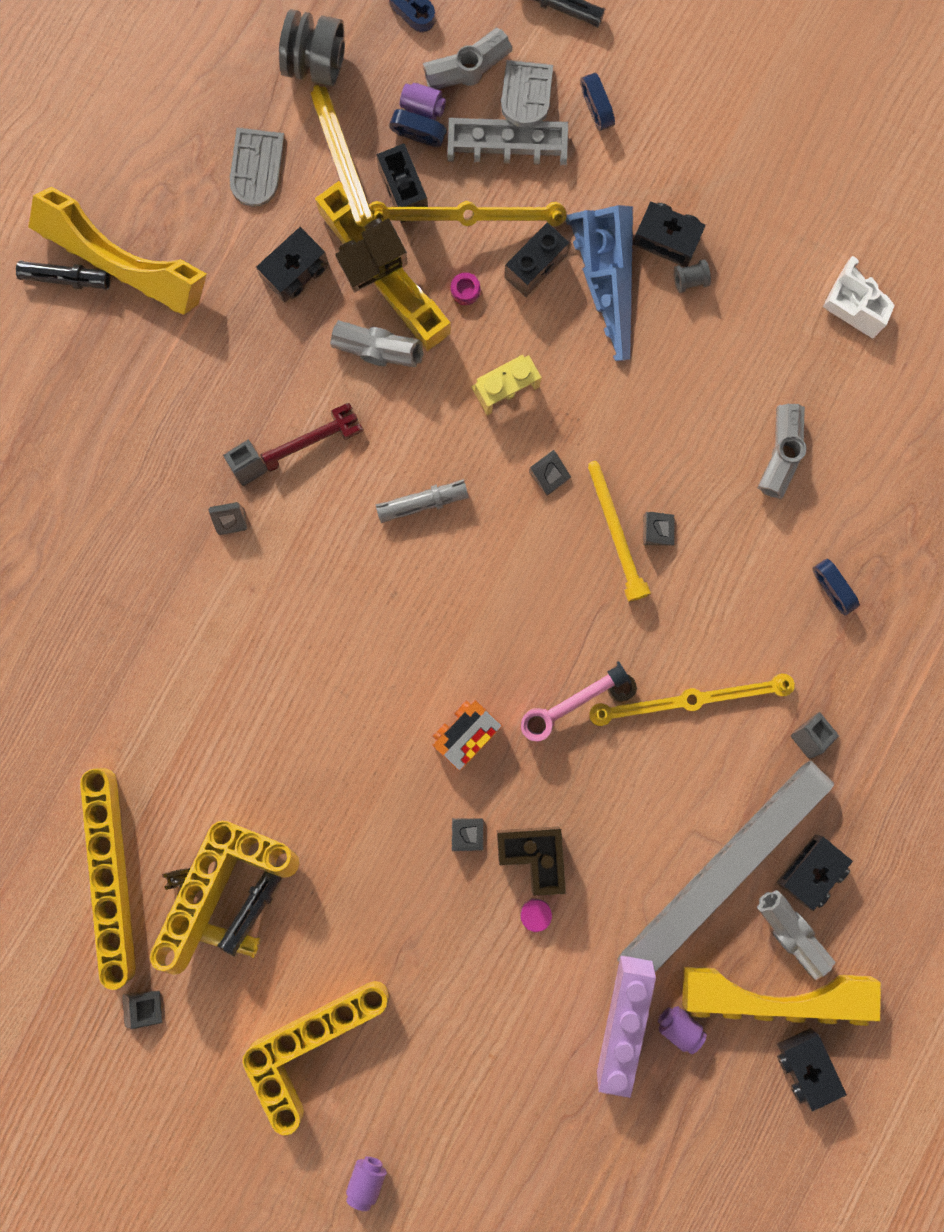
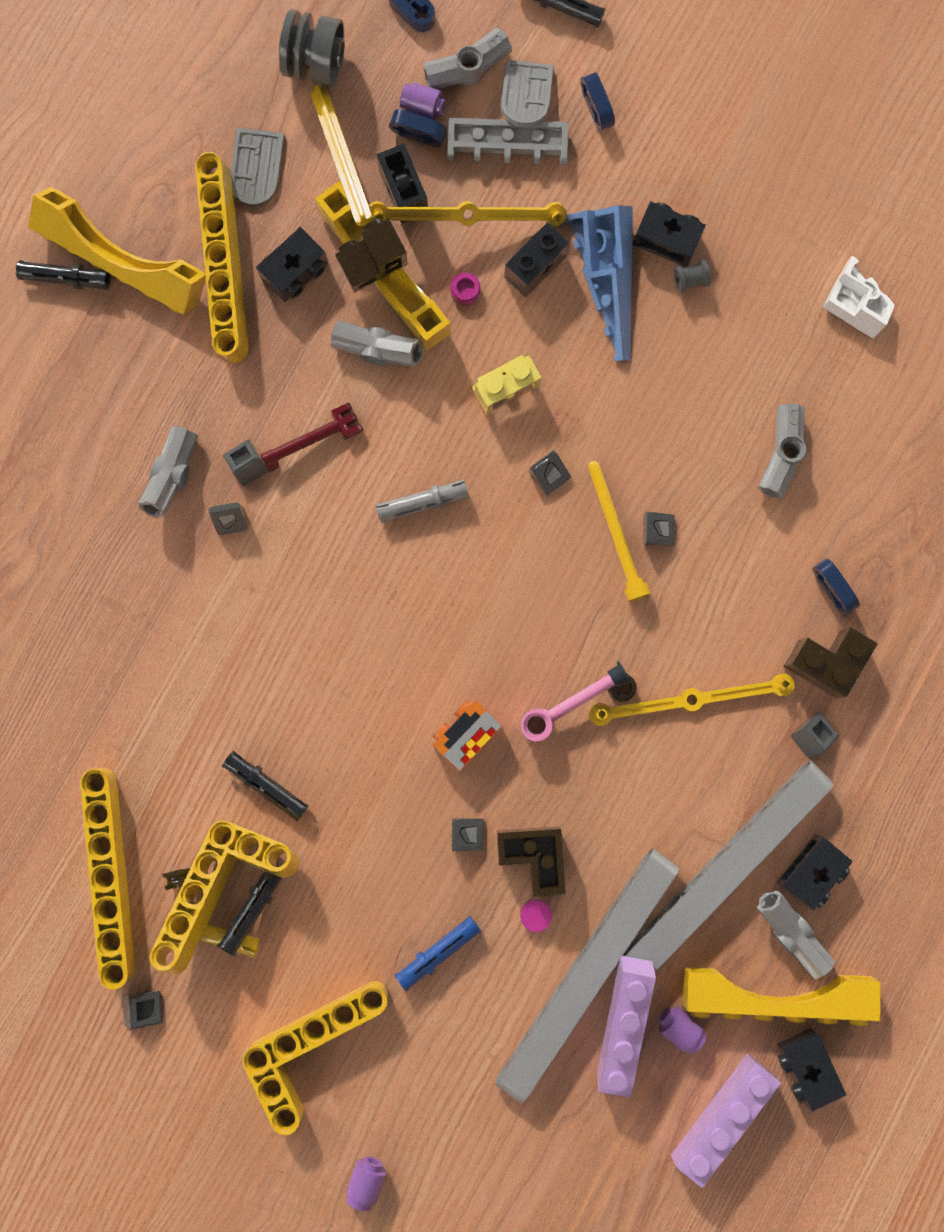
(168, 472): none -> light grey piece
(213, 247): none -> yellow beam
(268, 788): none -> black pin
(435, 955): none -> blue pin
(586, 976): none -> light grey beam
(725, 1120): none -> lavender brick
(835, 668): none -> dark brown brick

